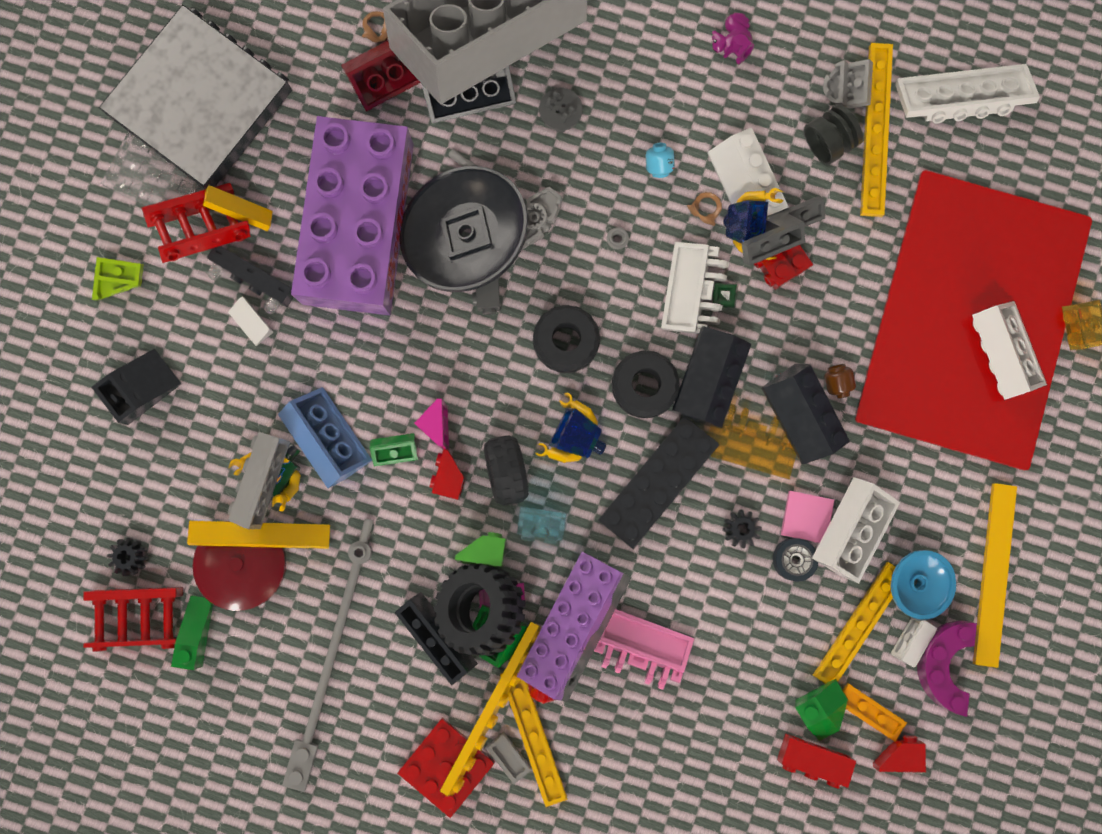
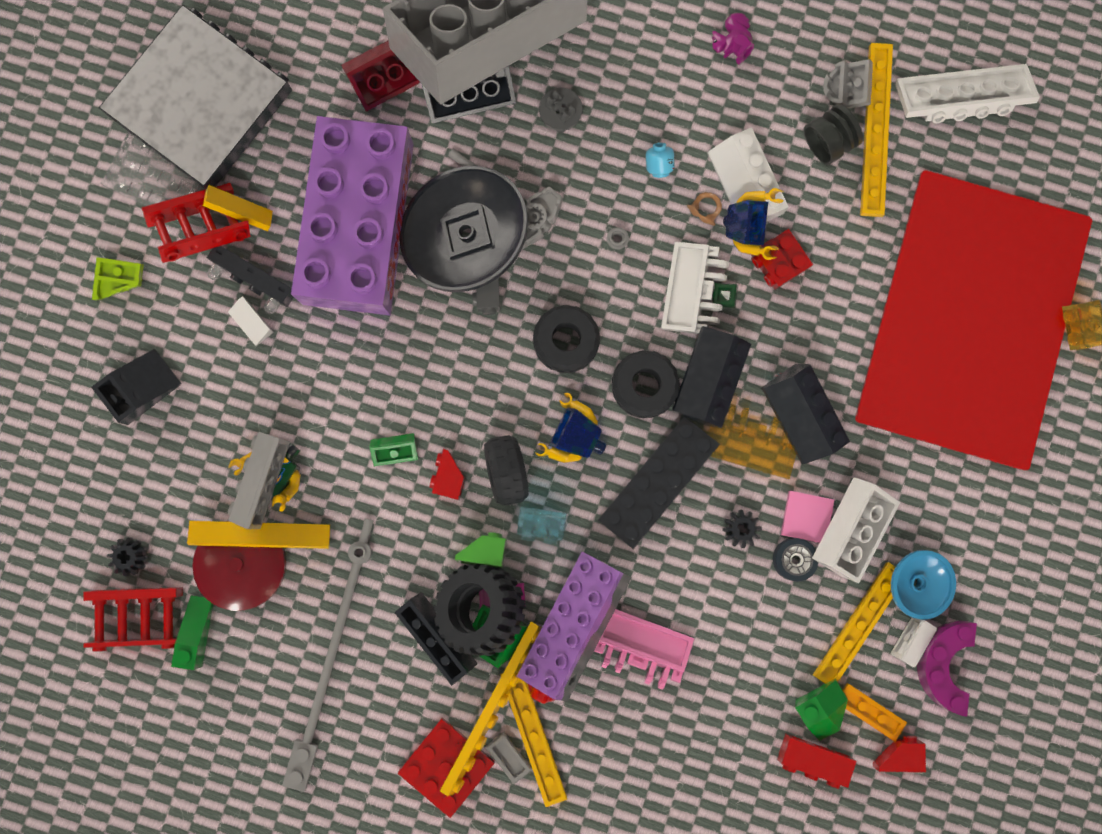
(324, 437): medium blue slope -> none
(369, 33): medium nougat piece -> none
(435, 423): dark pink slope -> none
(783, 230): dark grey bracket -> none
(840, 380): reddish brown head -> none
(995, 575): yellow tile -> none
(1008, 350): white slope -> none

